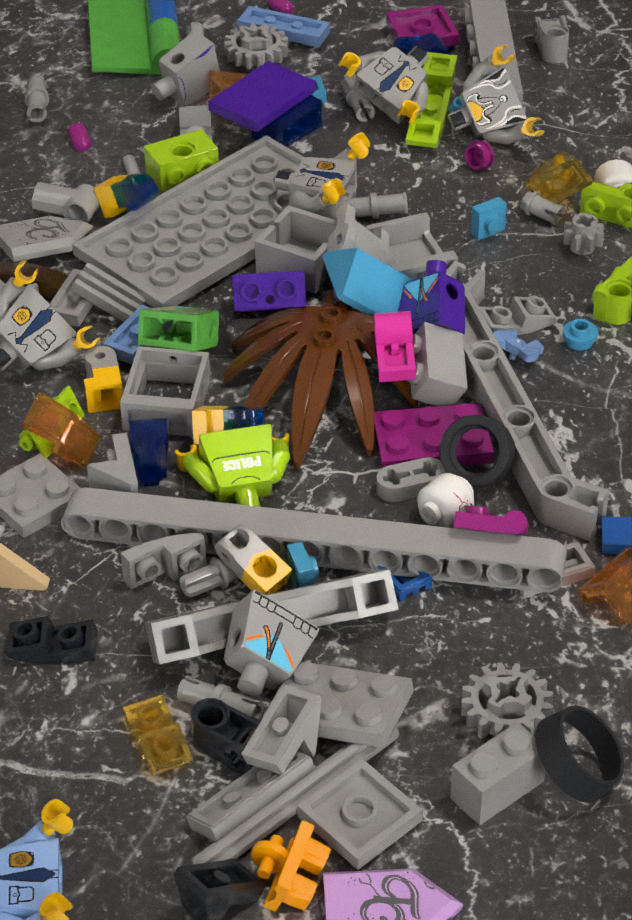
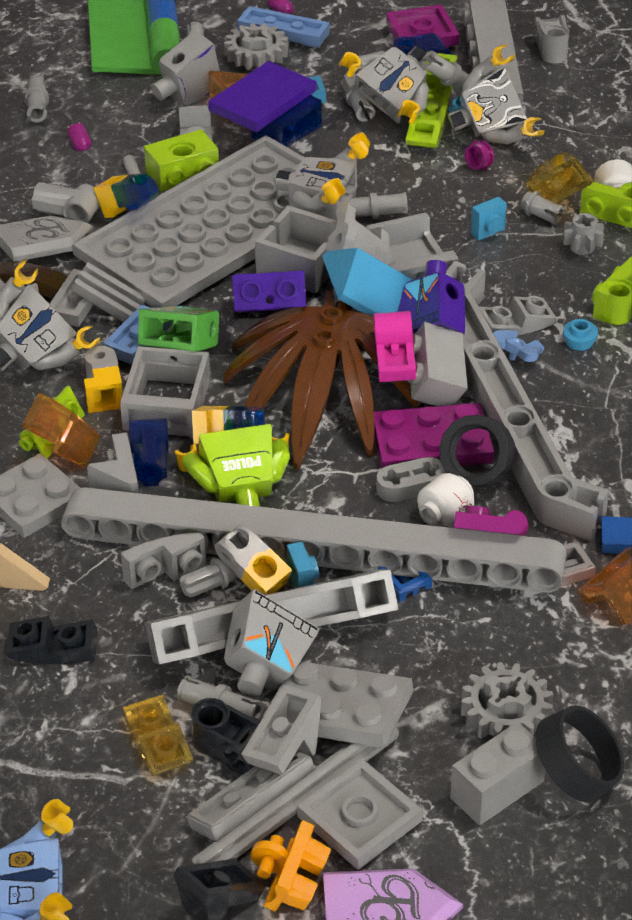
(449, 73): none -> light grey pin

